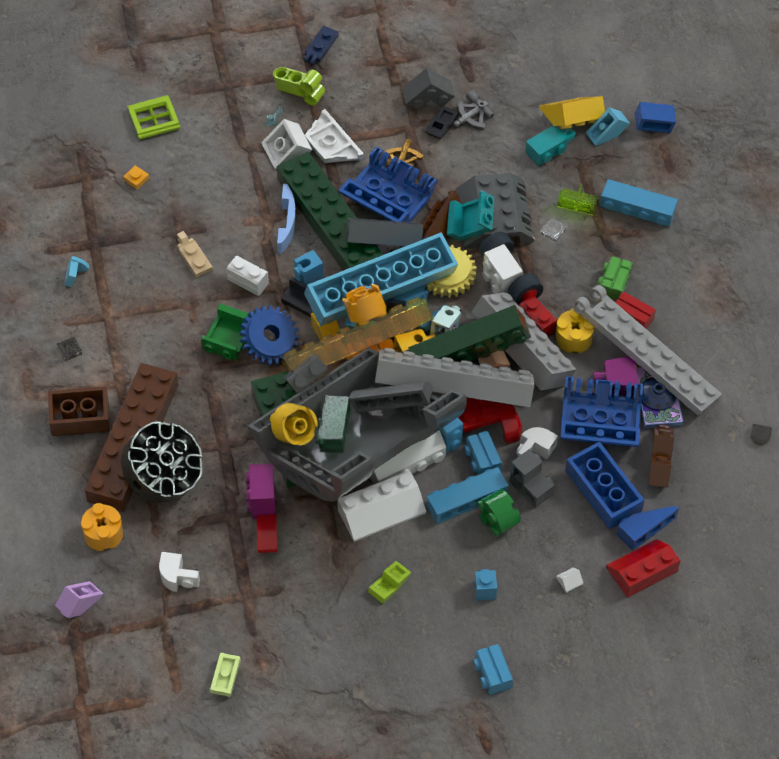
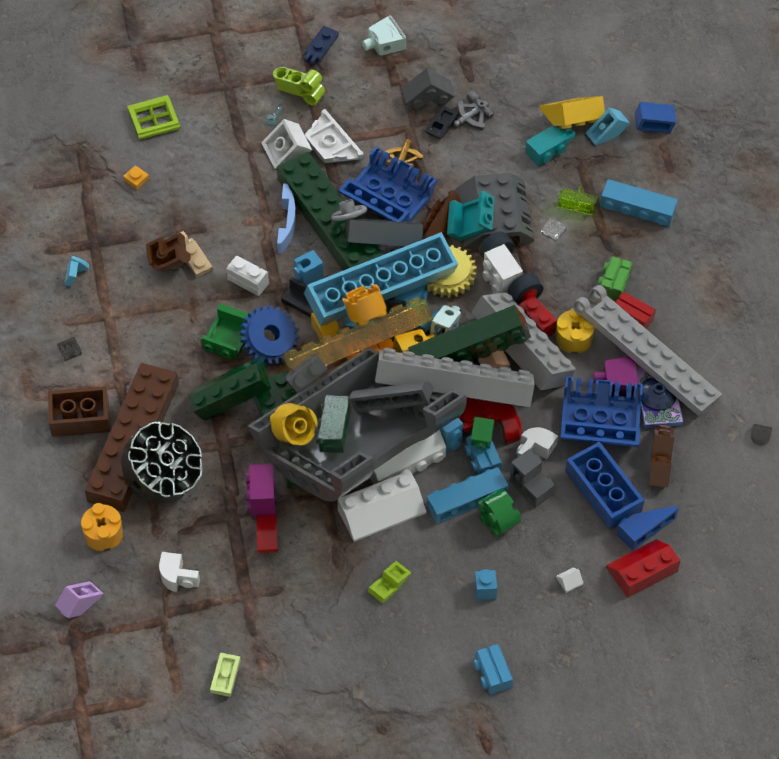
(168, 253): none -> reddish brown brick
(230, 389): none -> dark green slope
(348, 211): none -> light grey piece
(385, 37): none -> light aqua torso
(482, 433): none -> green brick

